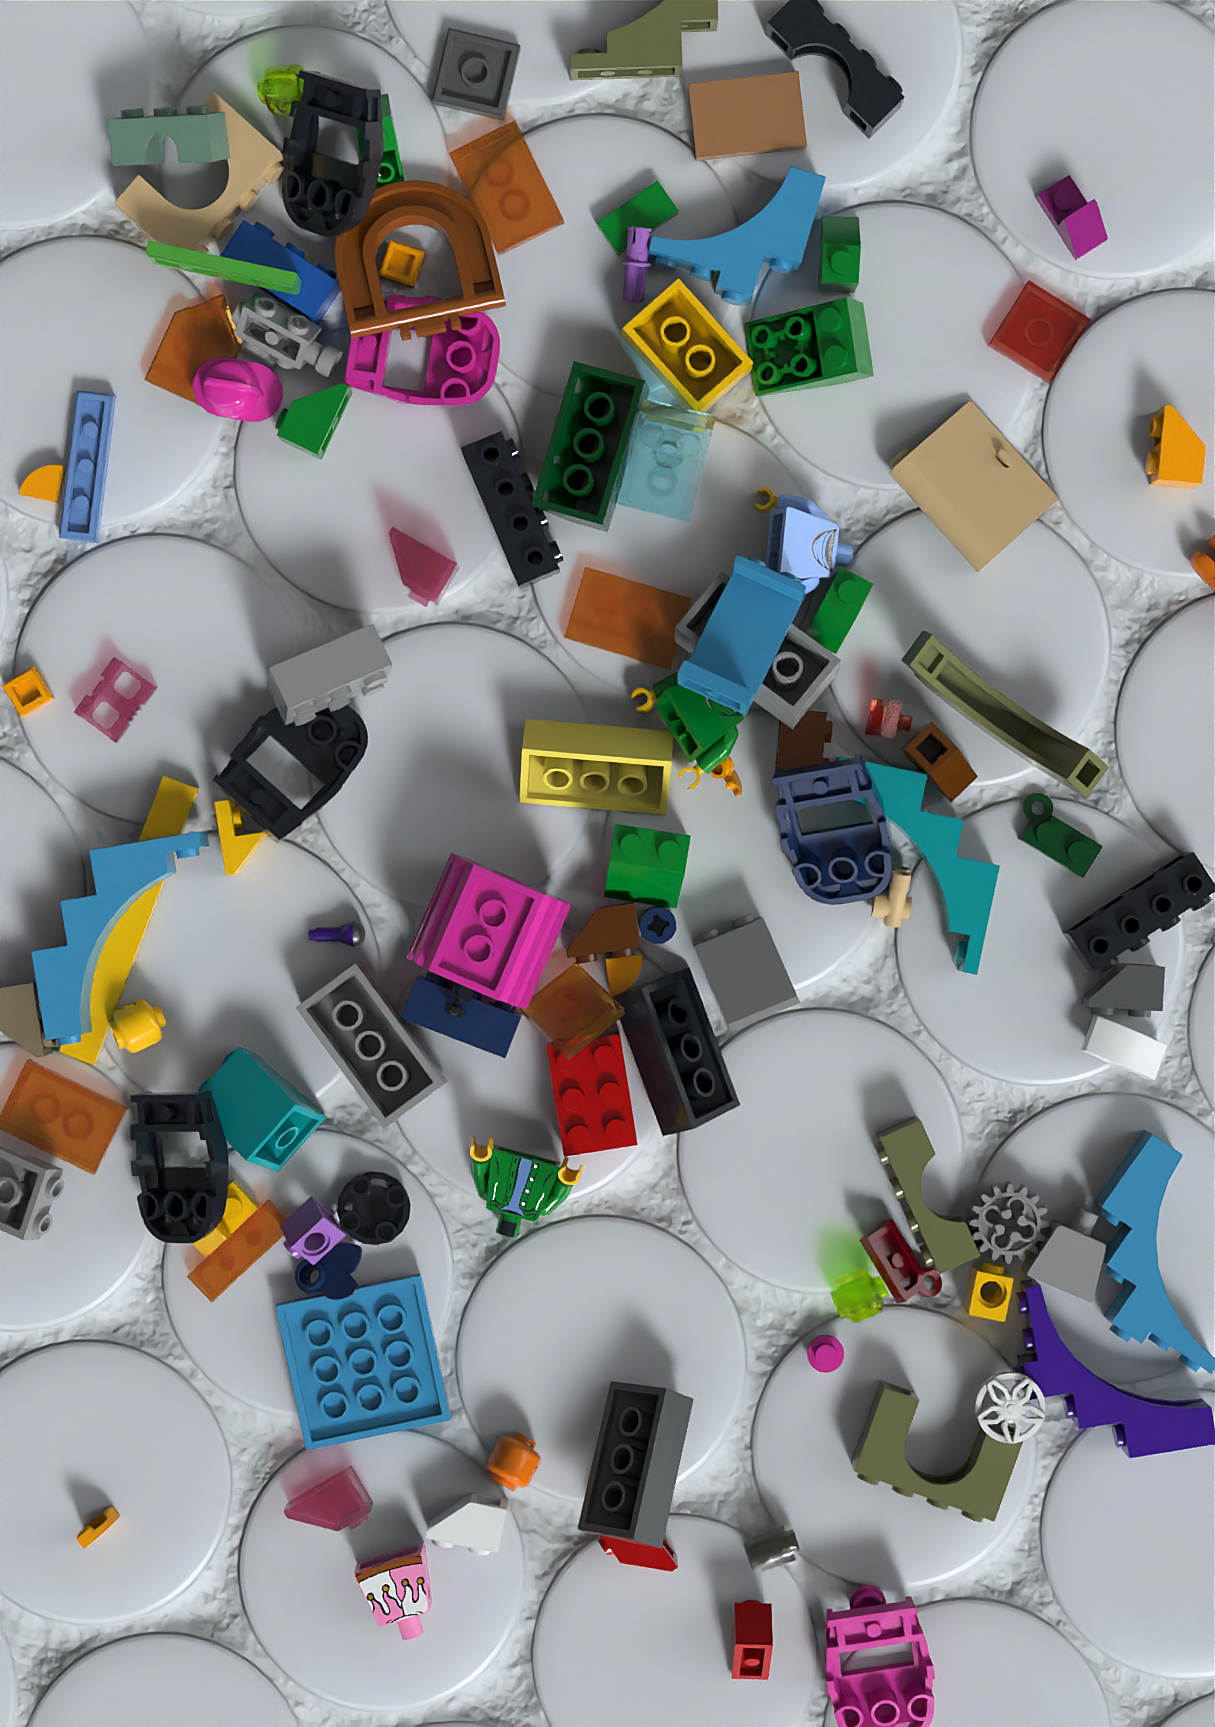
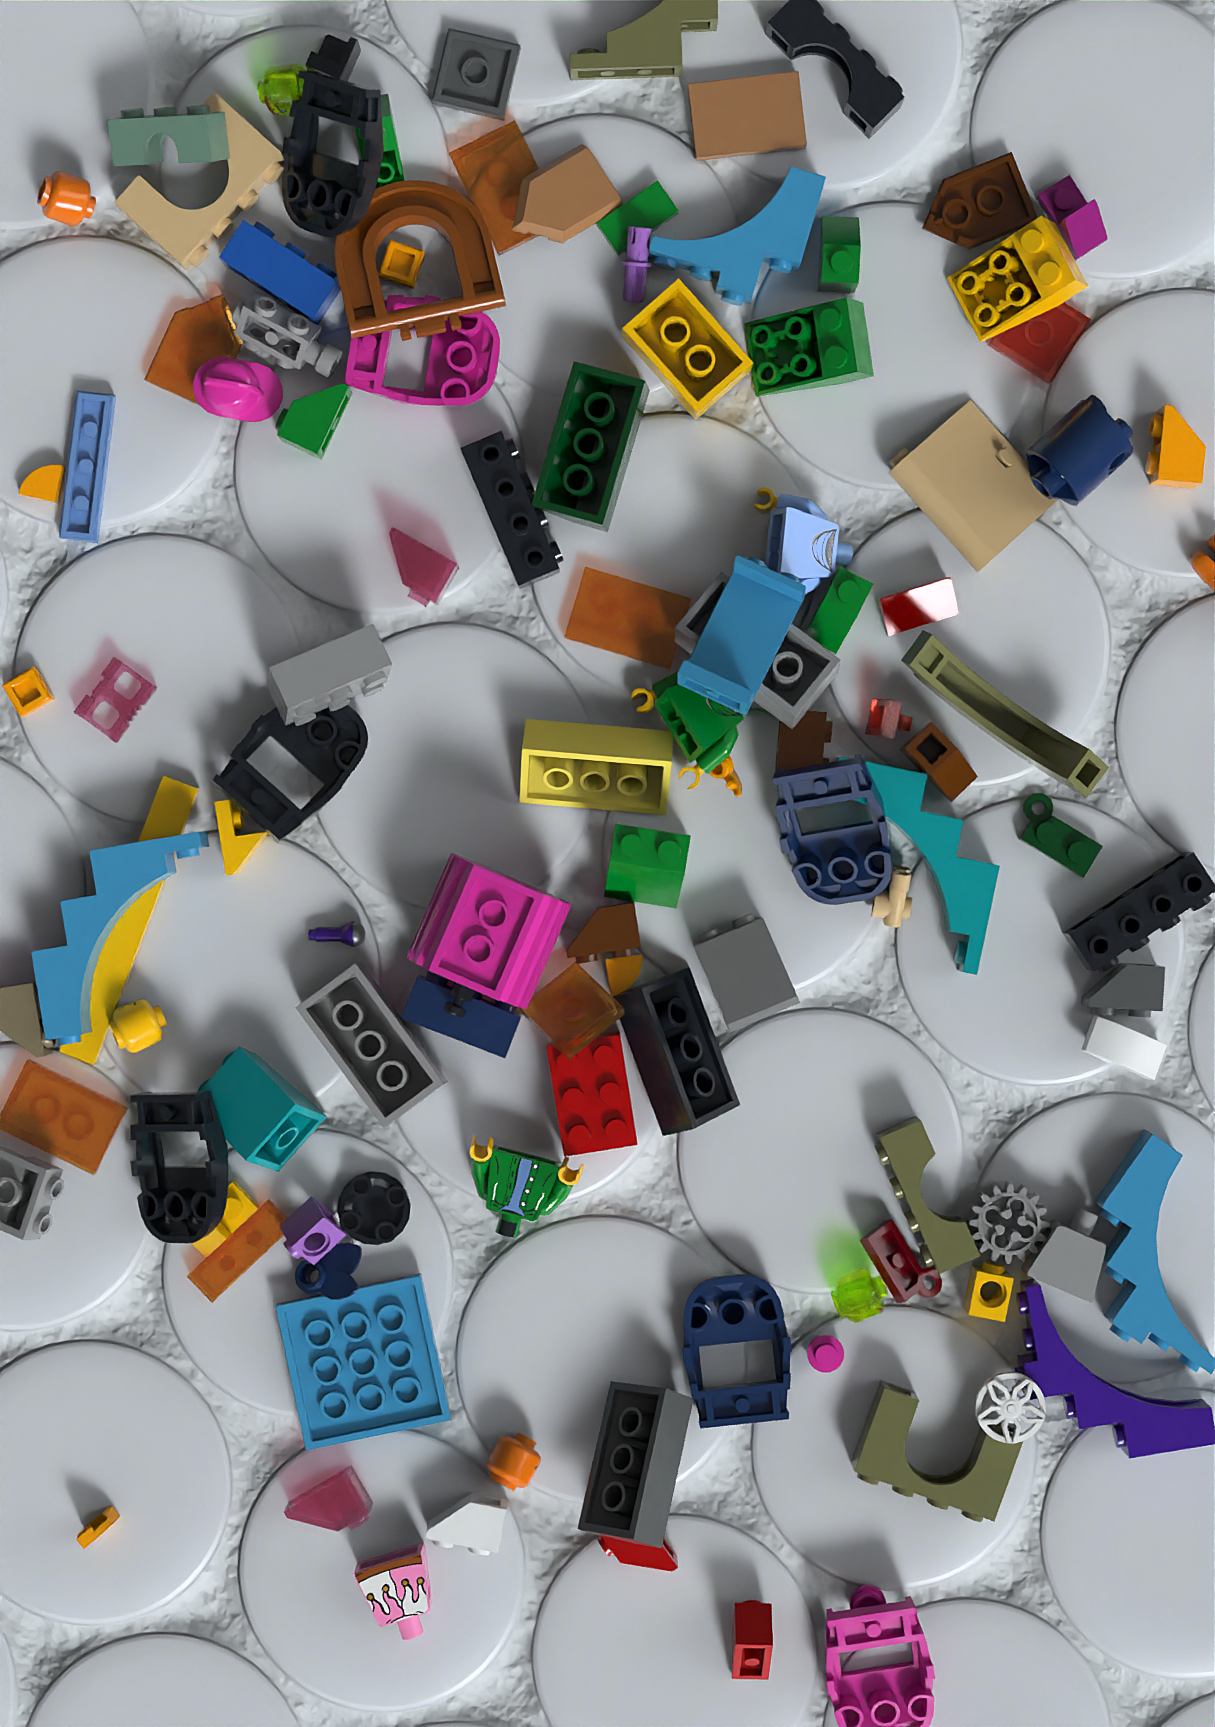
(66, 198): none -> orange head
(223, 268): bright green tile -> none
(335, 57): none -> black panel
(565, 197): none -> medium nougat tile
(656, 921): dark blue wheel -> none
(666, 459): clear light blue slope -> none
(734, 1312): none -> dark blue slope
(771, 1548): clear smoke brick -> none
(918, 606): none -> slope
(981, 204): none -> reddish brown tile
(994, 282): none -> yellow slope
(1079, 452): none -> dark blue cylinder

